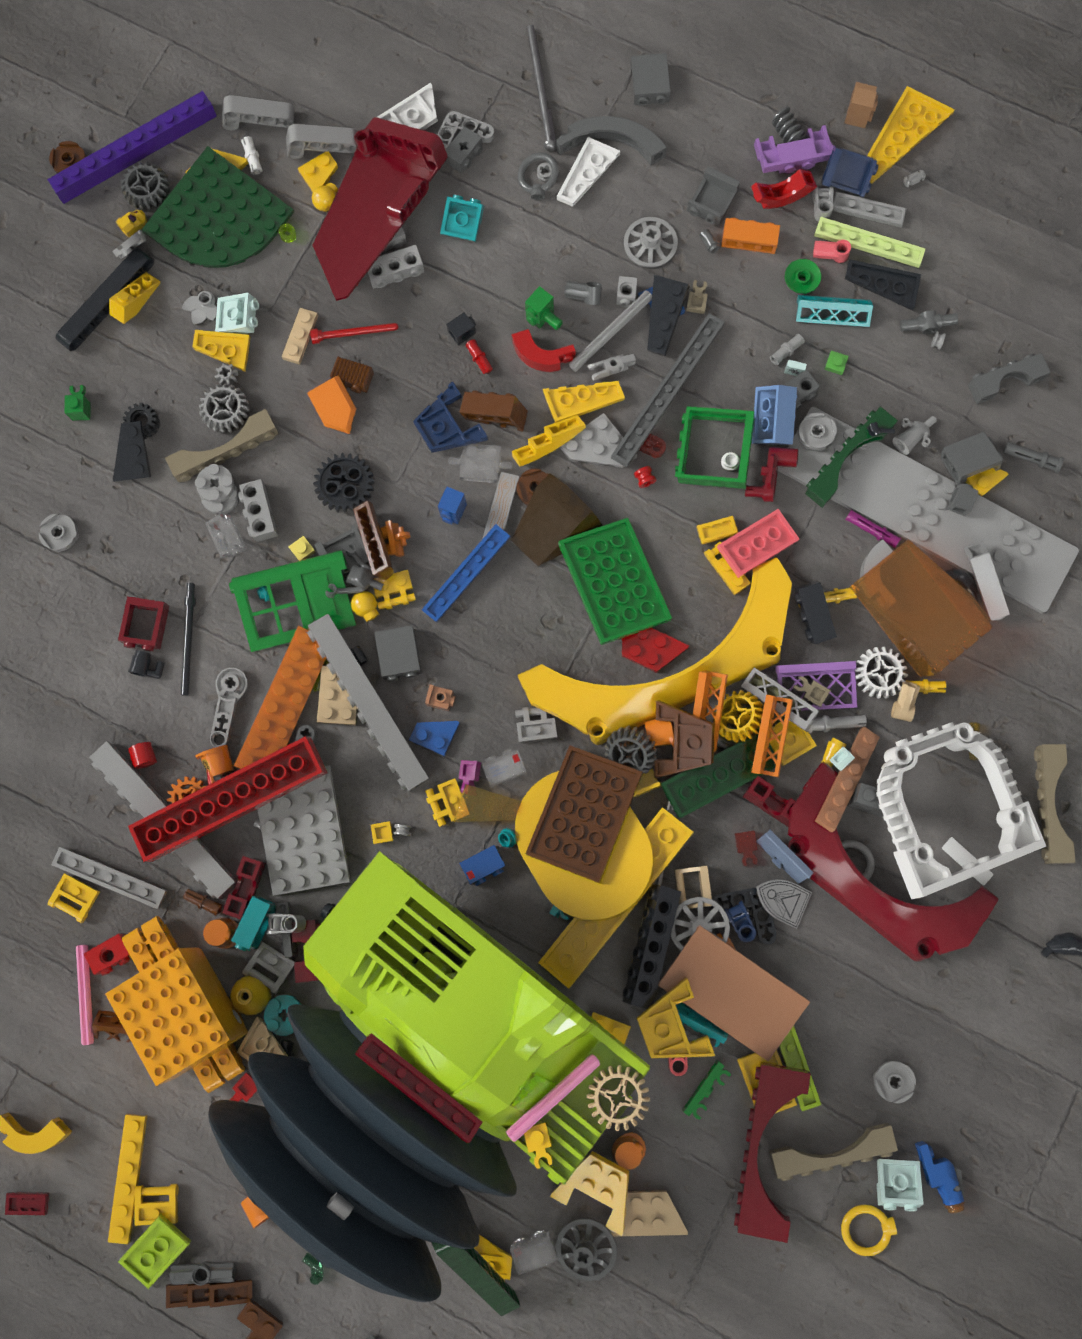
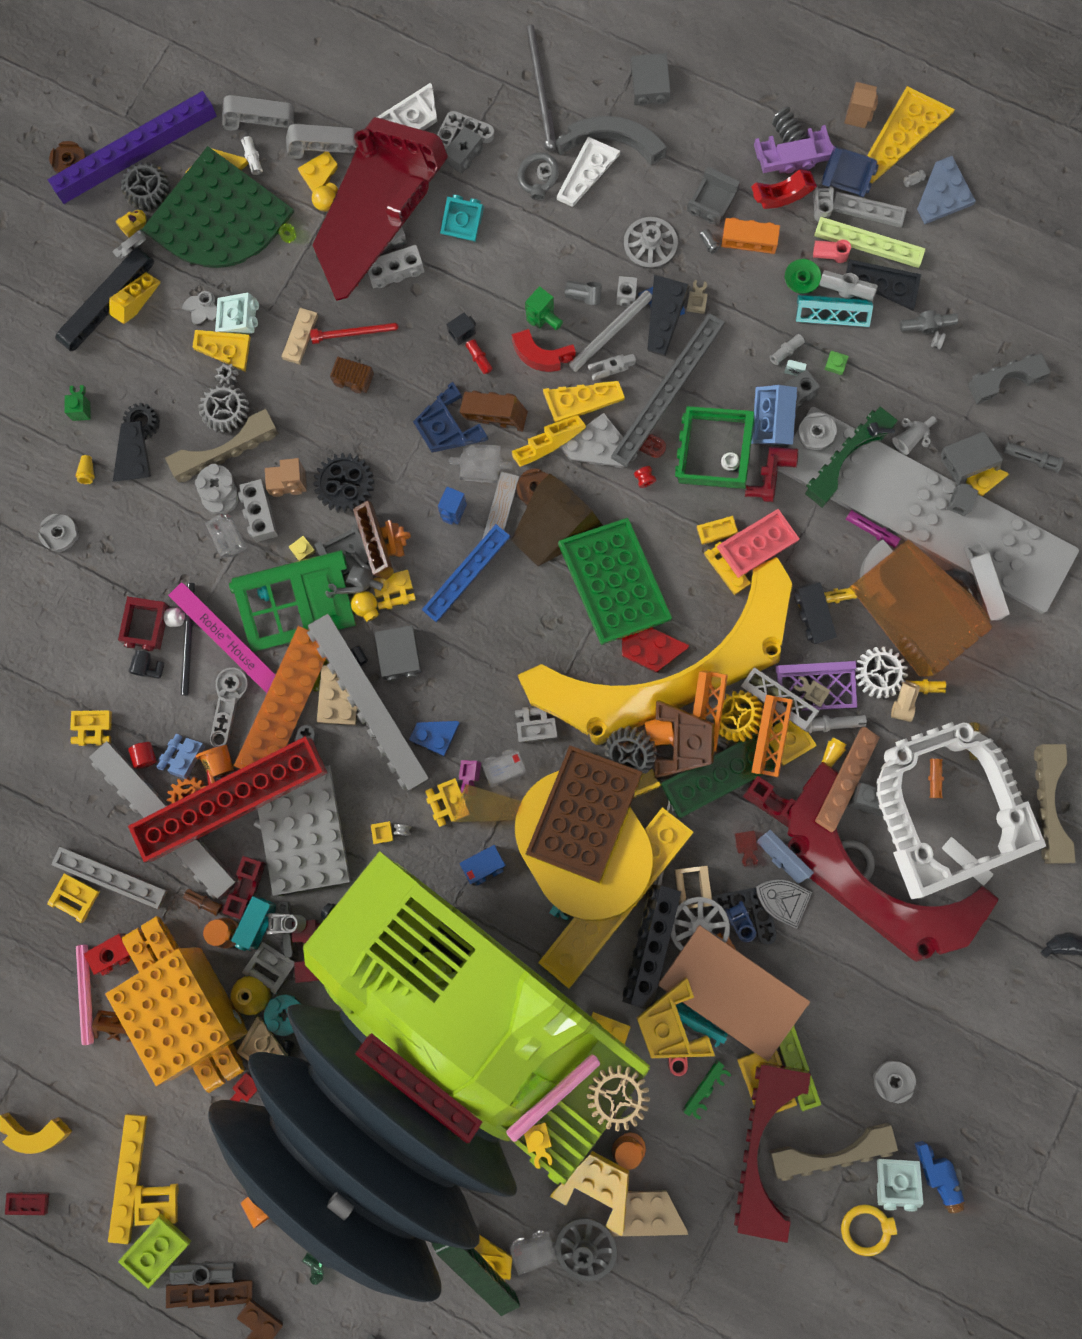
(85, 470): none -> yellow cone
(90, 721): none -> yellow plate
(174, 617): none -> white piece
(185, 758): none -> medium blue plate
(222, 635): none -> dark pink tile
(286, 479): none -> medium nougat brick
(333, 405): orange tile -> none
(445, 704): nougat brick -> none
(507, 838): teal plate -> none
(842, 758): light aqua tile -> none
(848, 285): none -> light grey piece
(936, 778): none -> orange pin
(944, 192): none -> sand blue plate

